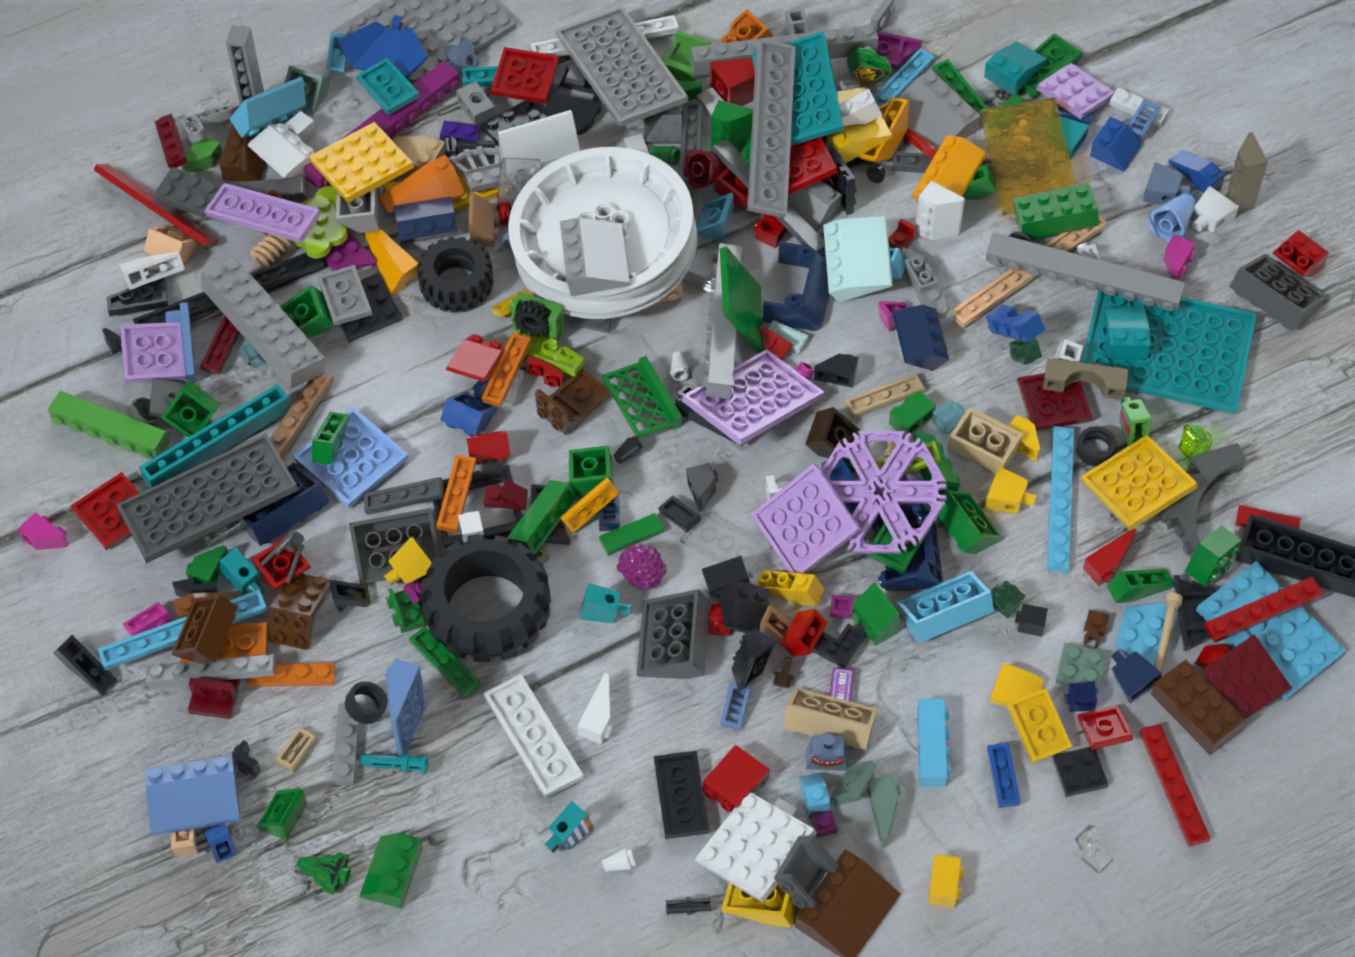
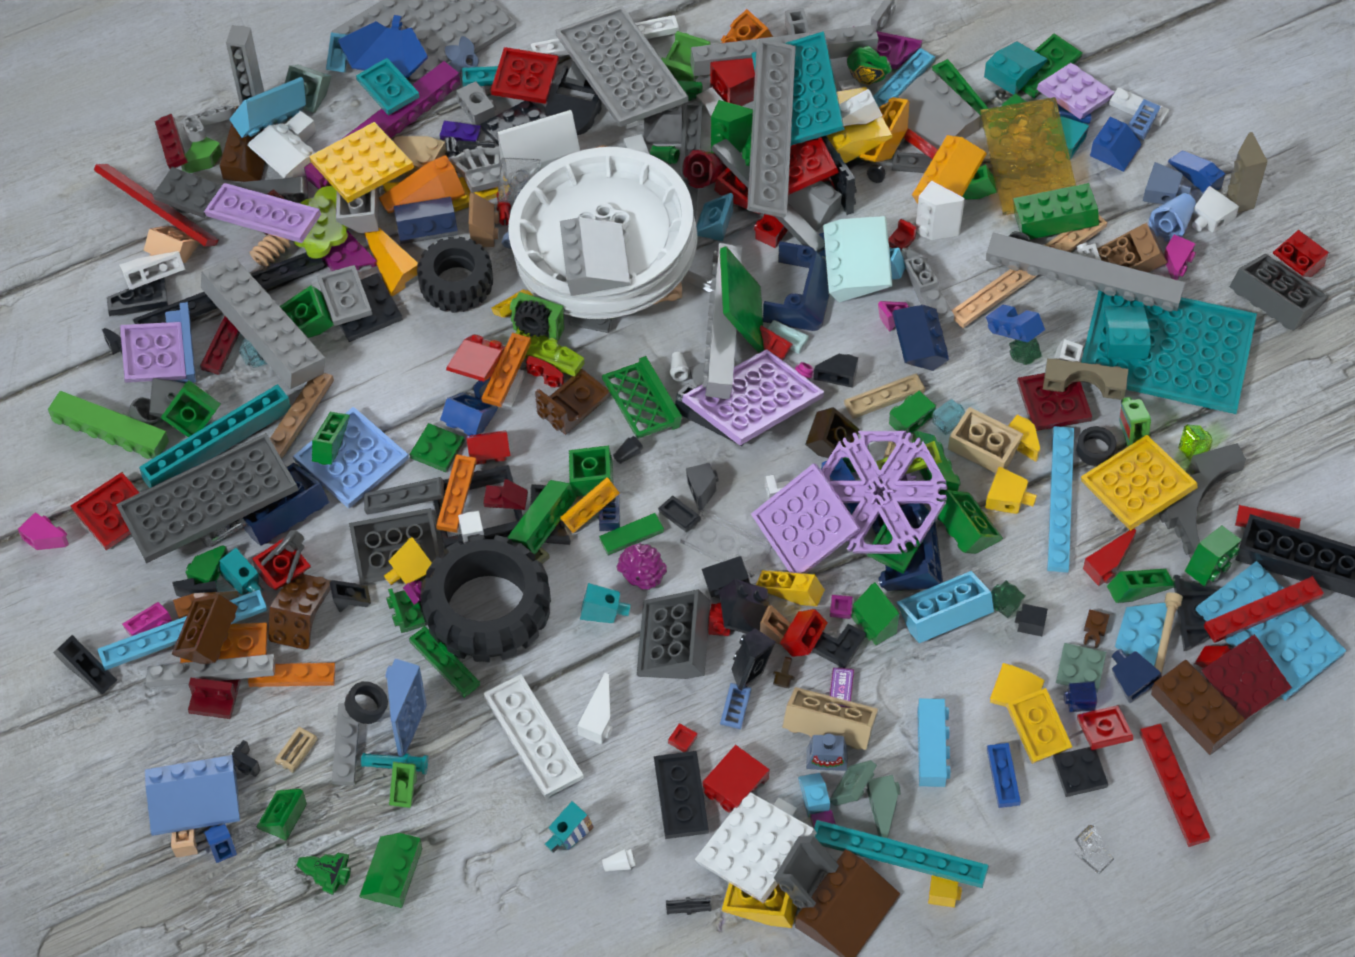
(402, 784): none -> bright green slope
(437, 447): none -> green plate
(682, 738): none -> red plate
(901, 854): none -> teal plate
(1134, 250): none -> medium nougat slope

